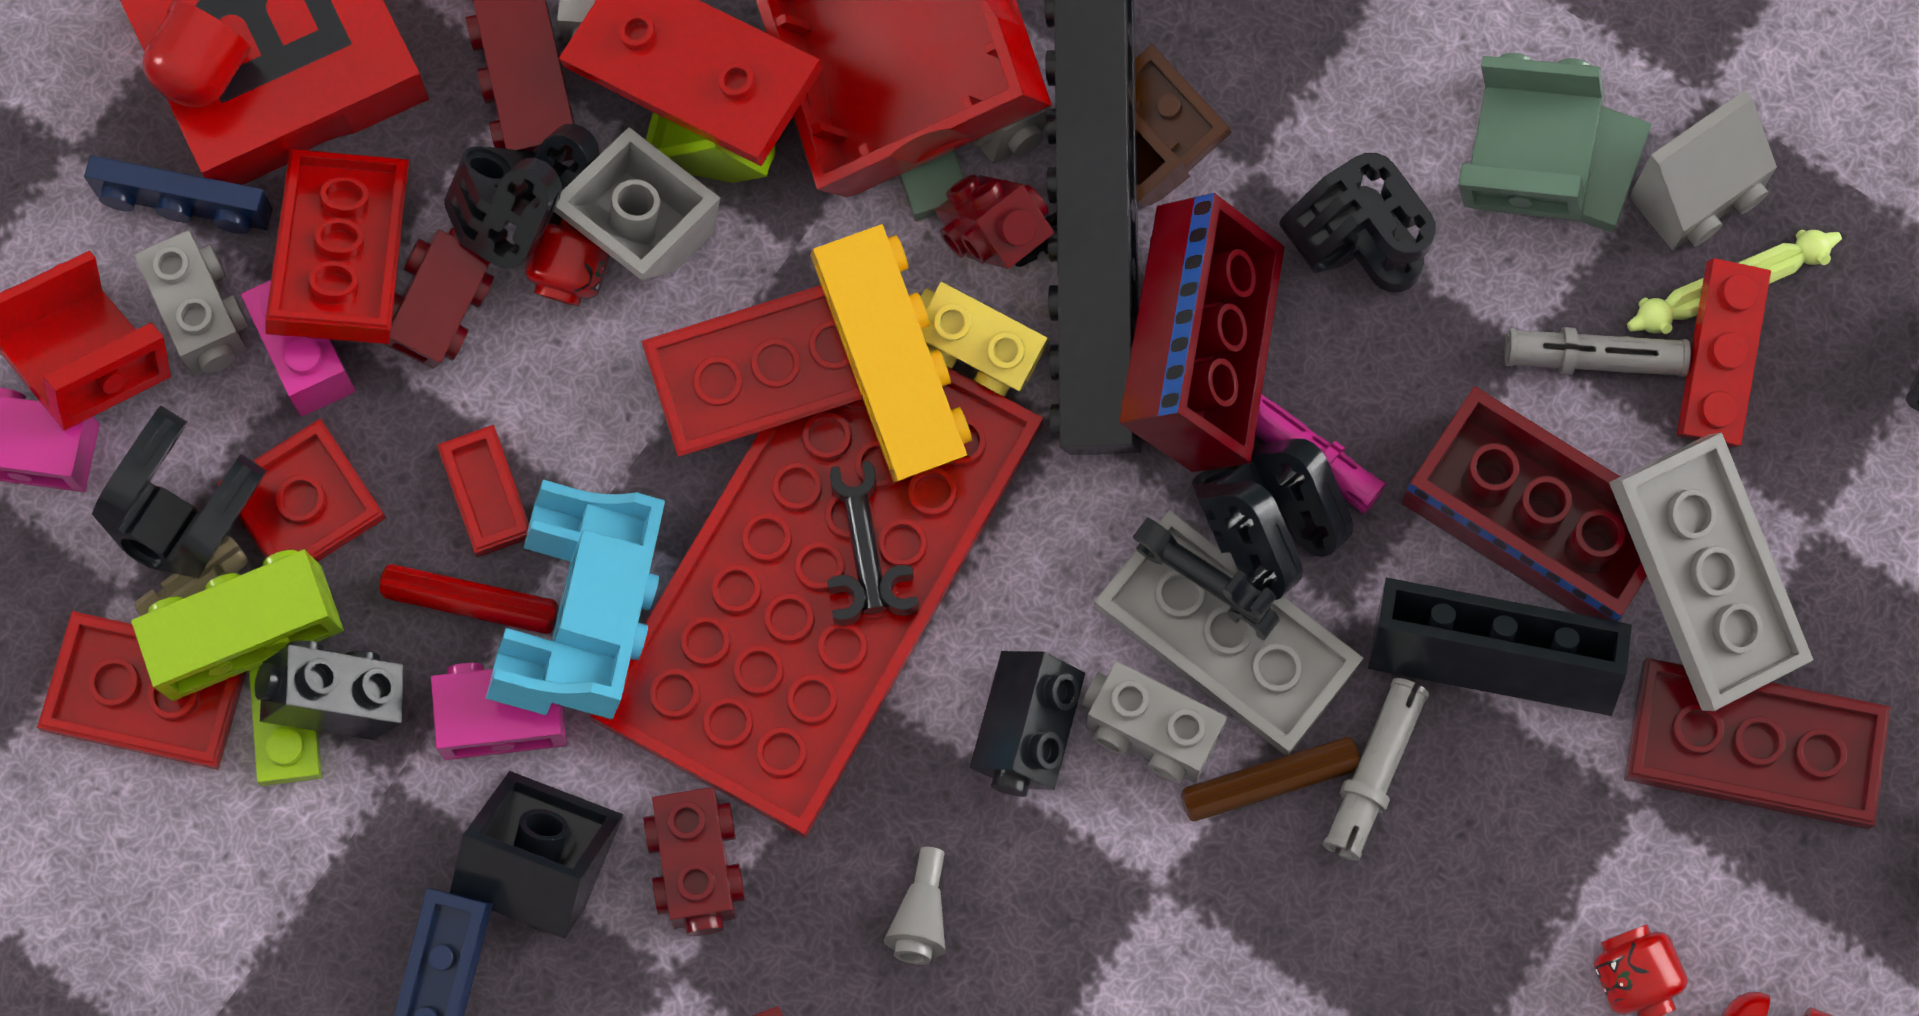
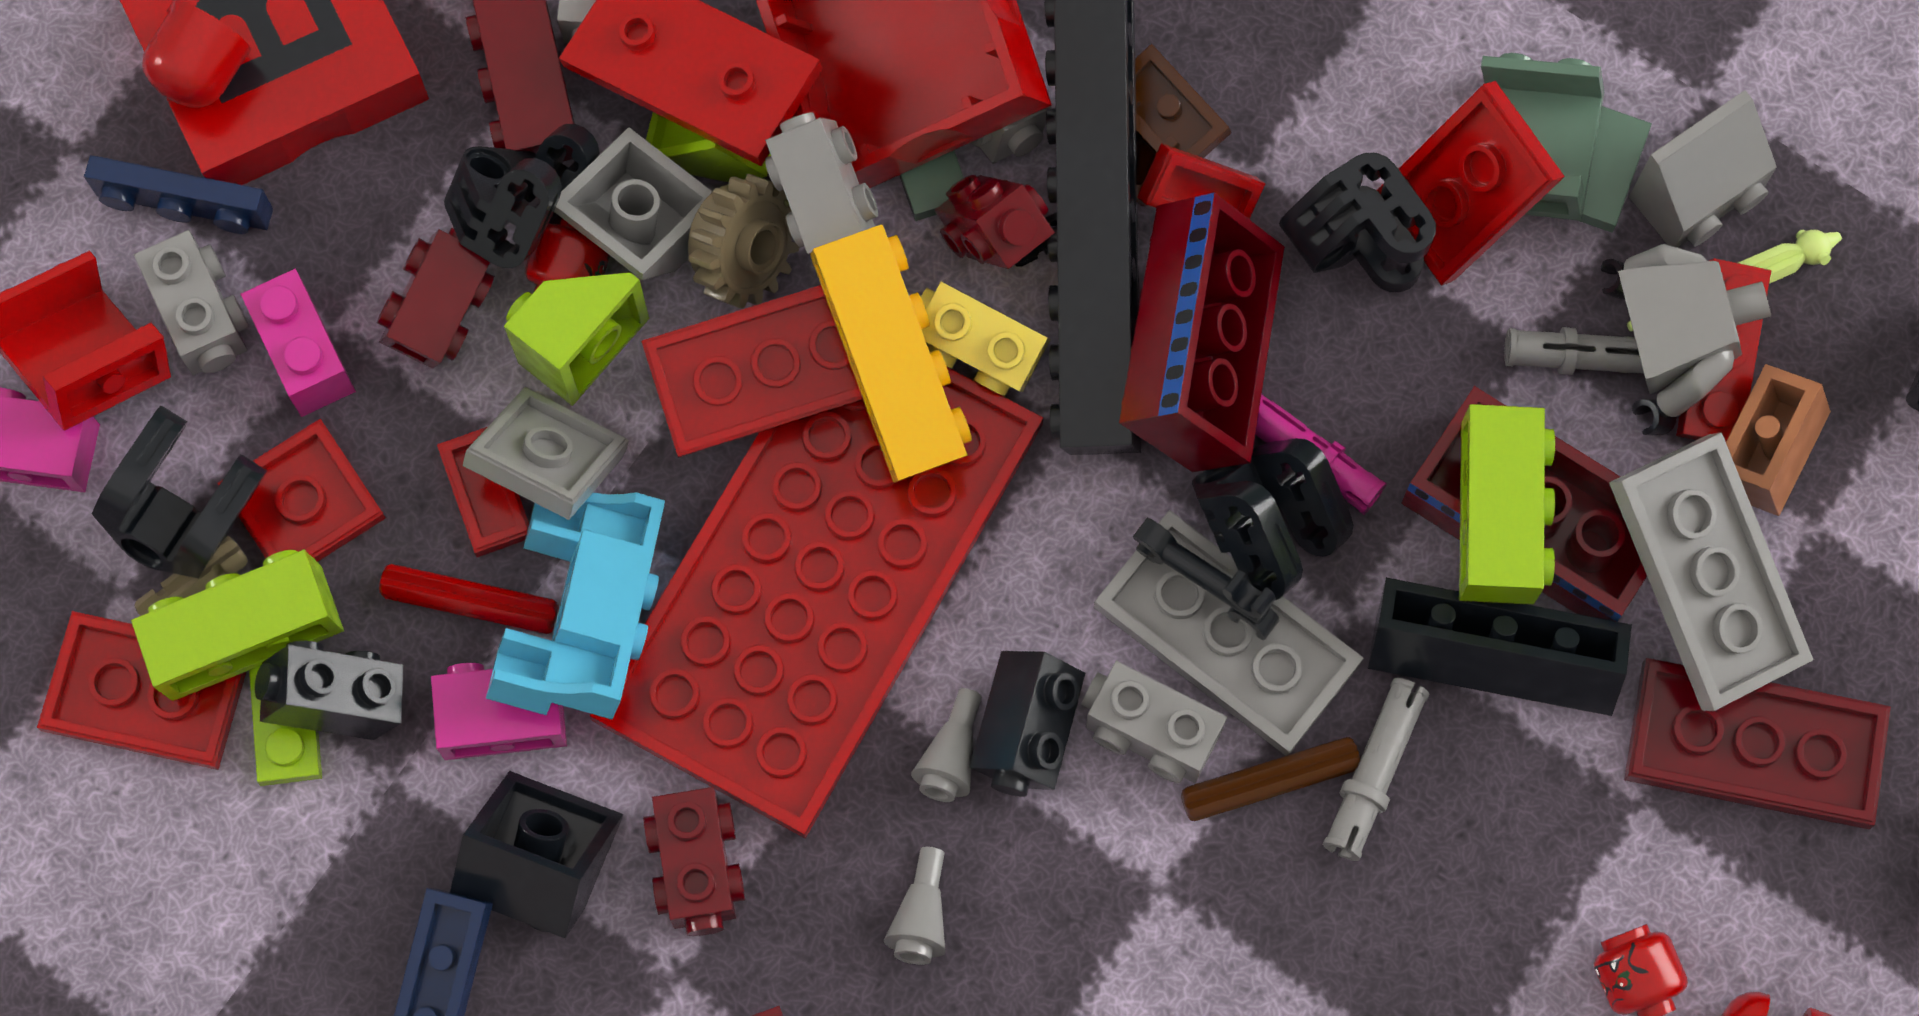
(338, 247): red plate -> none
(546, 453): none -> light grey tile
(575, 328): none -> lime slope
(741, 241): none -> dark tan gear
(817, 175): none -> light grey brick
(871, 591): black bar -> none
(945, 765): none -> light grey cone
(1182, 175): none -> red tile
(1477, 179): none -> red tile
(1505, 504): none -> lime brick
(1682, 325): none -> light grey torso
(1776, 435): none -> nougat brick

